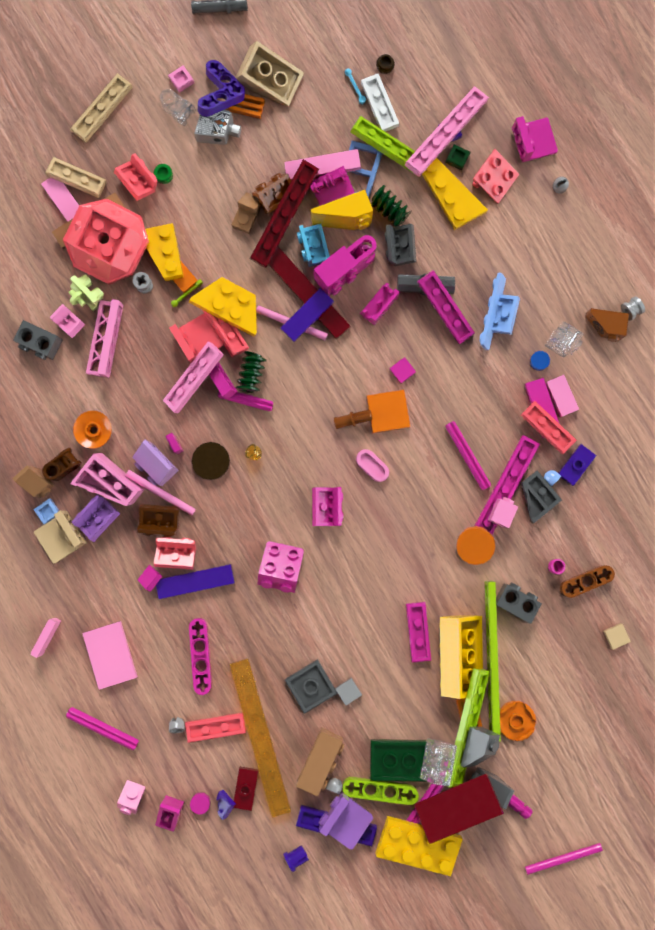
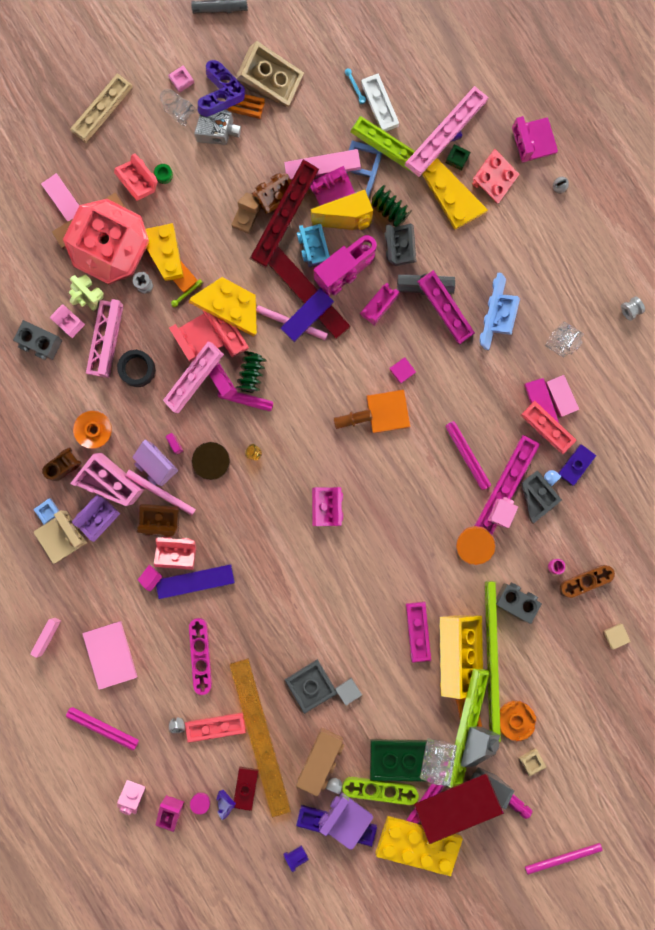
(33, 482): medium nougat slope -> none
(75, 177): tan tile -> none
(124, 359): none -> black tyre
(280, 567): bracket -> none
(372, 465): bright pink tile -> none
(385, 64): dark brown plate -> none
(532, 762): none -> tan tile
(539, 360): blue tile -> none
(608, 323): dark orange slope -> none

